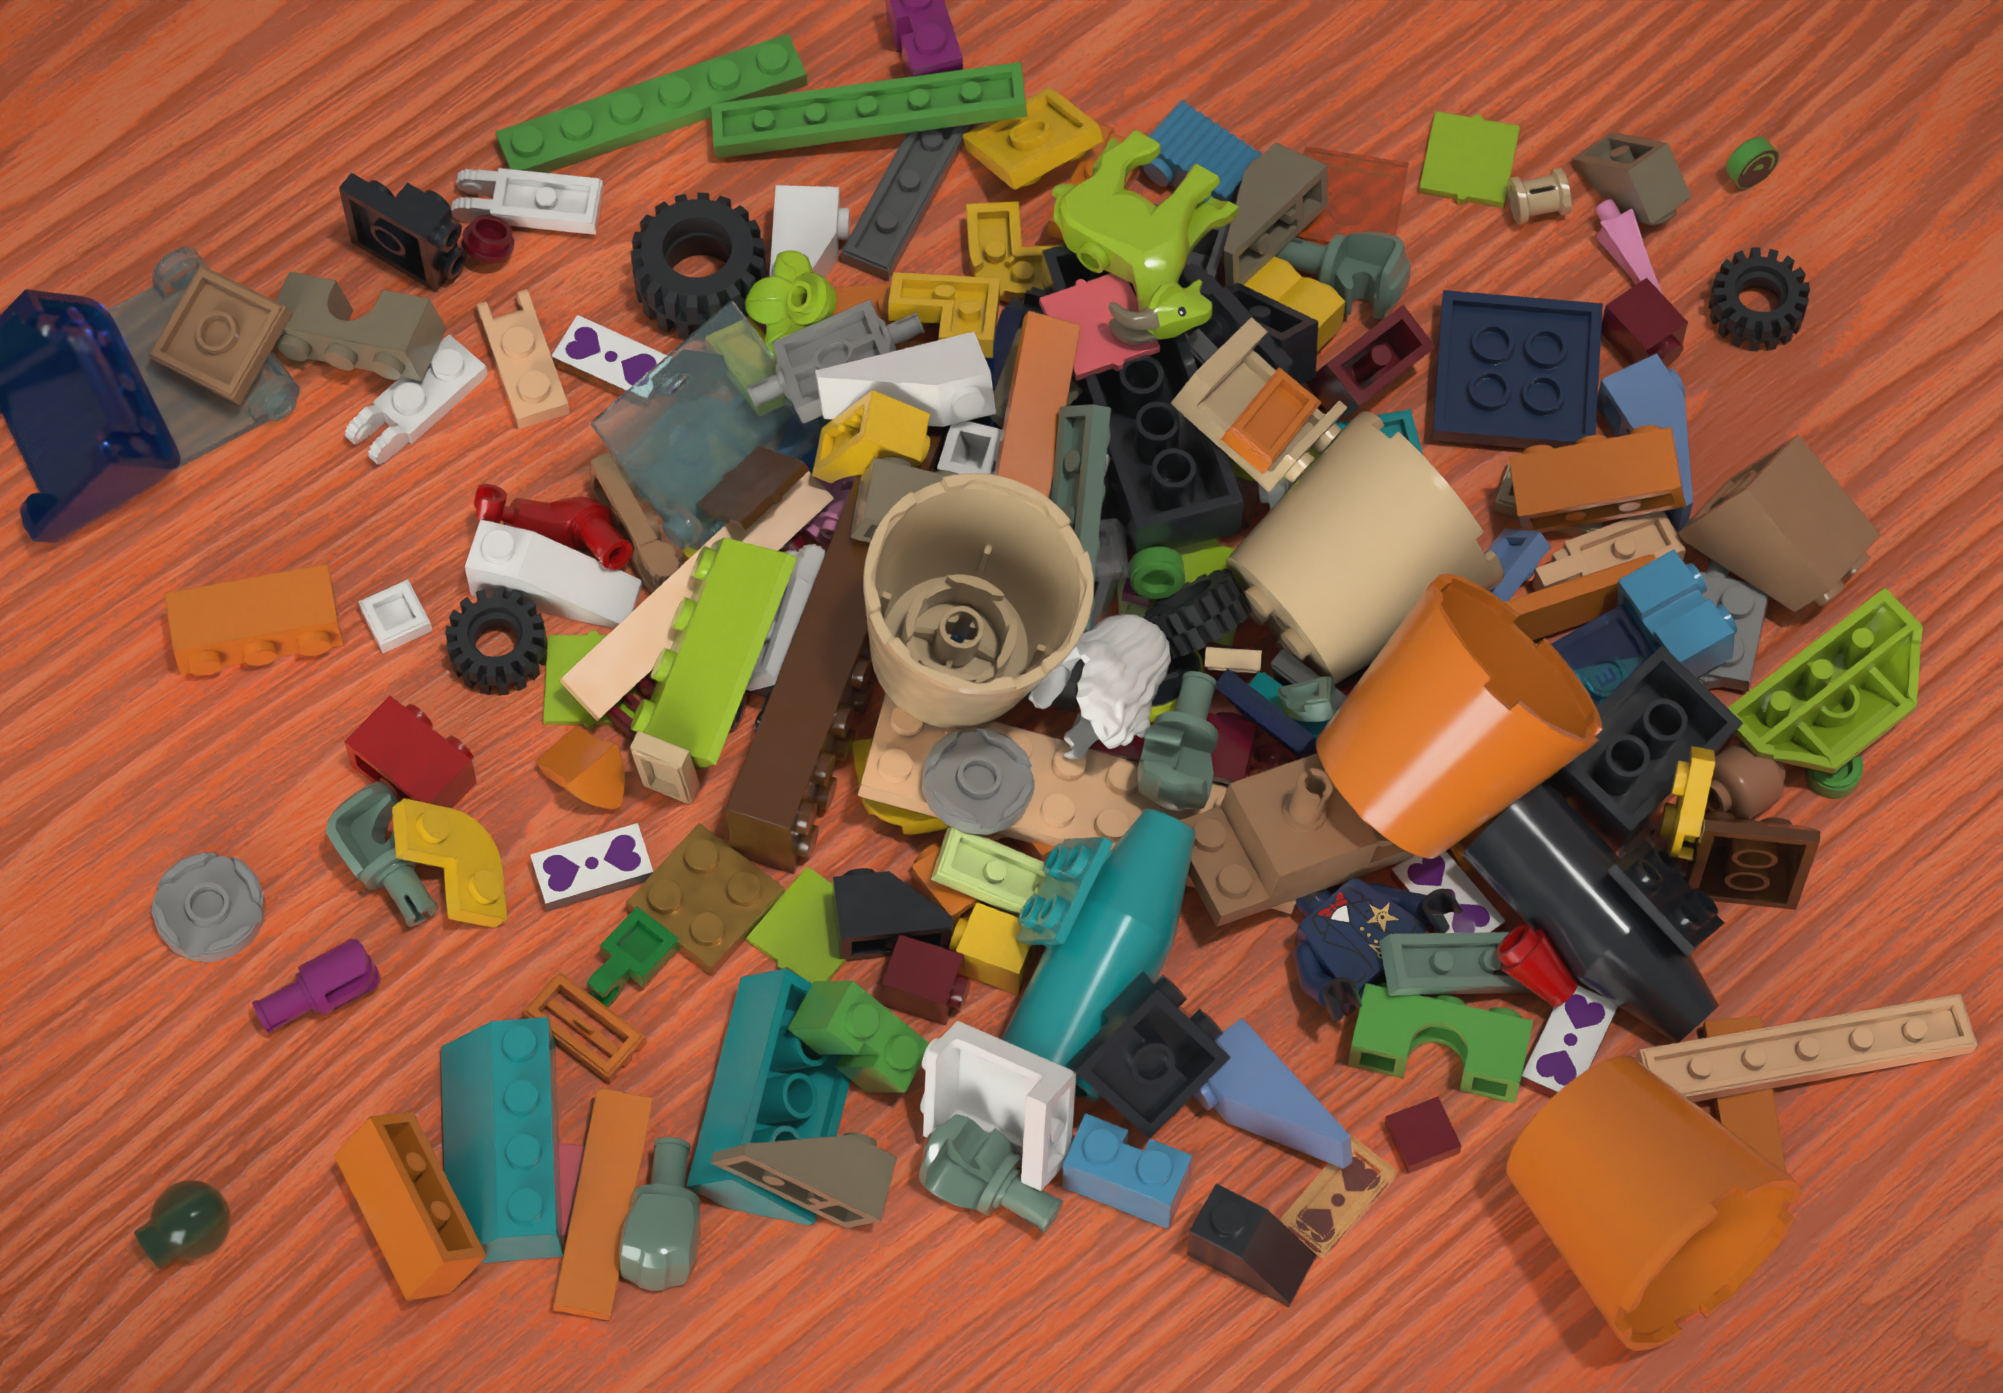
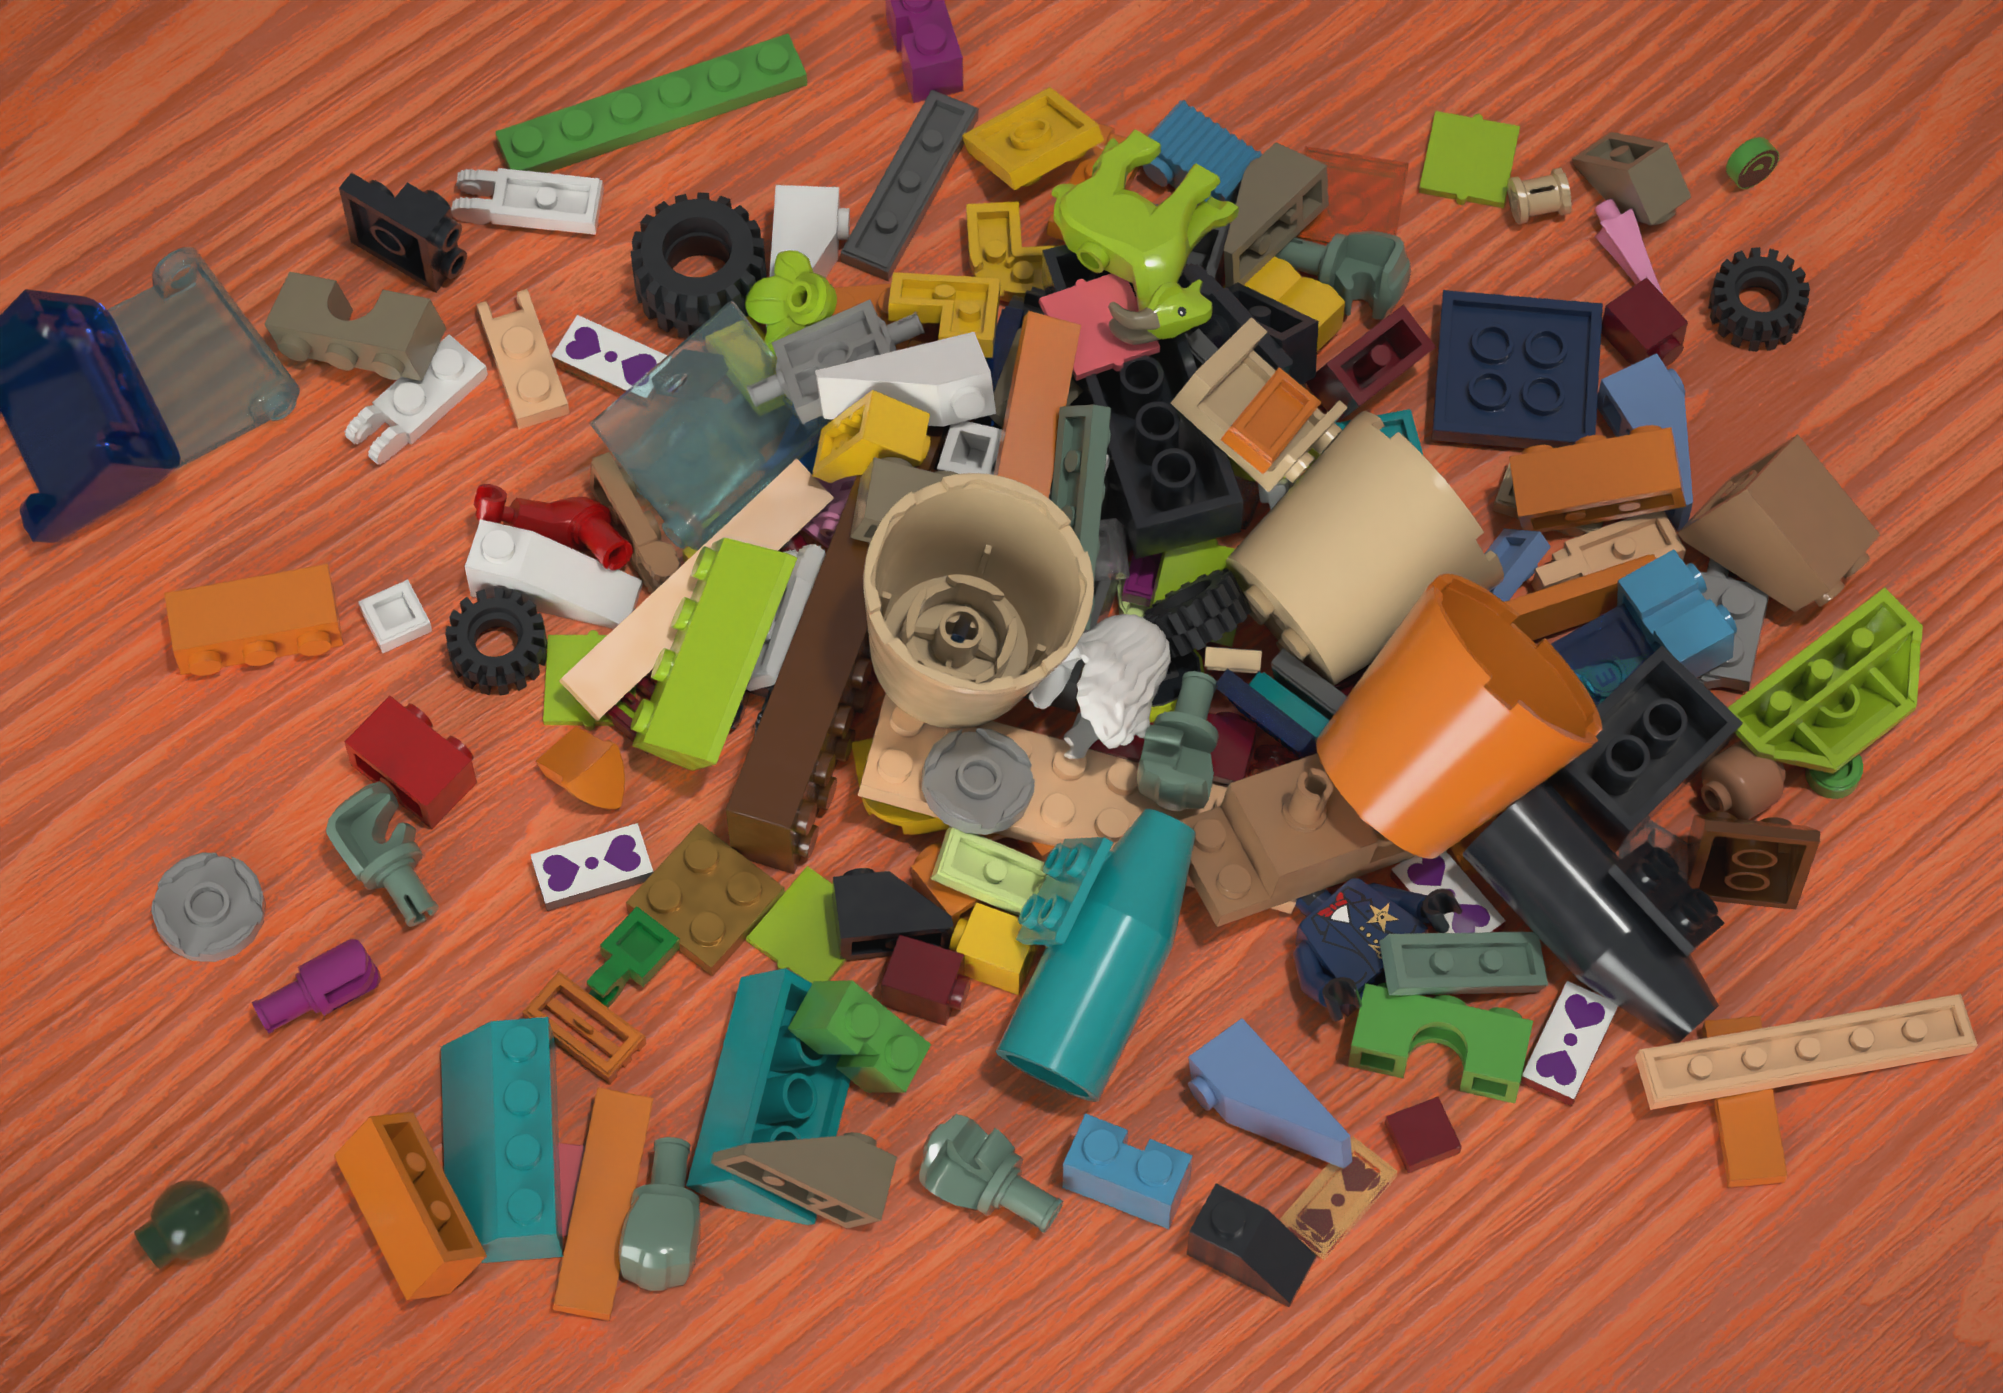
(220, 334): medium nougat tile -> none
(464, 850): yellow plate -> none
(488, 239): dark red plate -> none
(665, 767): tan tile -> none
(752, 487): reddish brown piece -> none
(868, 110): bright green plate -> none
(1002, 1090): white panel -> none
(1151, 1053): black plate -> none
(1157, 572): bright green tile -> none
(1309, 700): sand green tile -> none
(1535, 964): red cone -> none
(1649, 1199): orange cone -> none
(1684, 819): yellow plate -> none

